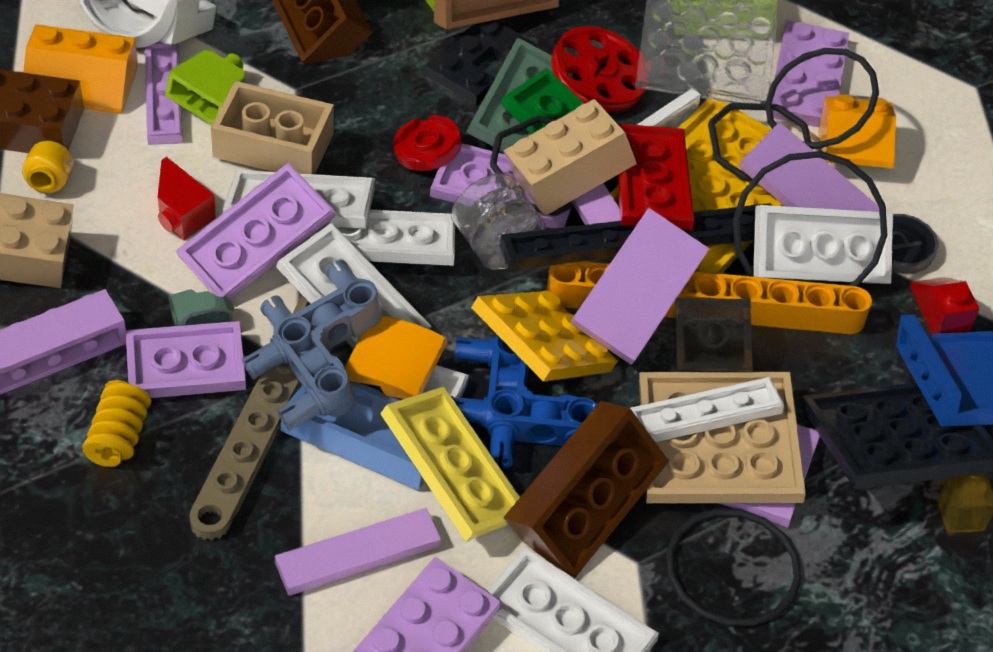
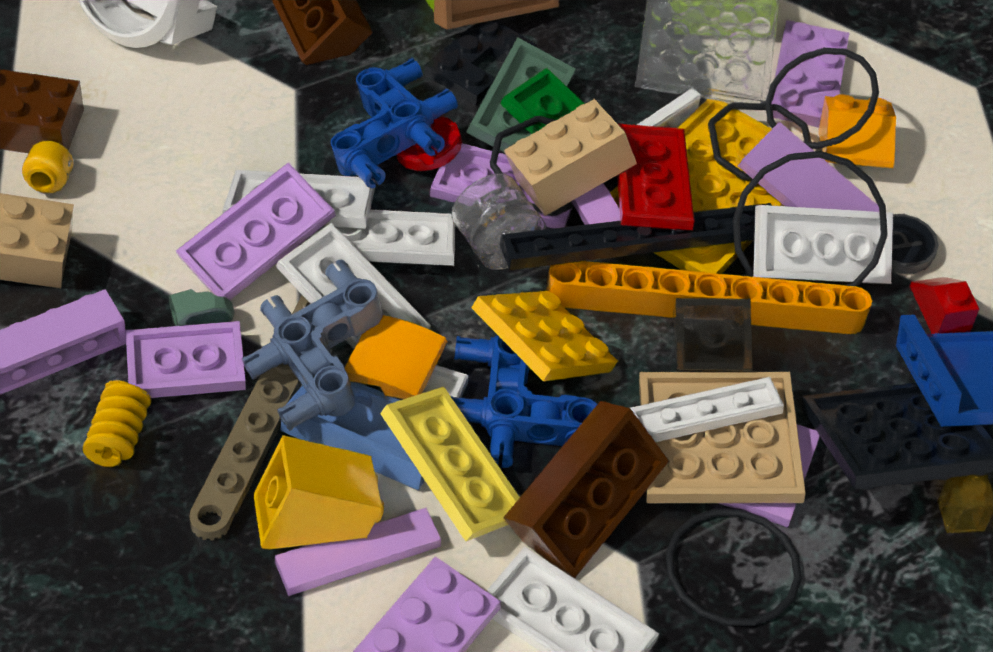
(98, 60): light orange slope -> none
(163, 114): lavender tile -> none
(183, 201): red slope -> none
(204, 82): lime torso -> none
(271, 129): tan brick -> none
(316, 495): none -> yellow slope
(395, 123): none -> blue pin
(589, 60): red wedge -> none
(639, 286): lavender tile -> none

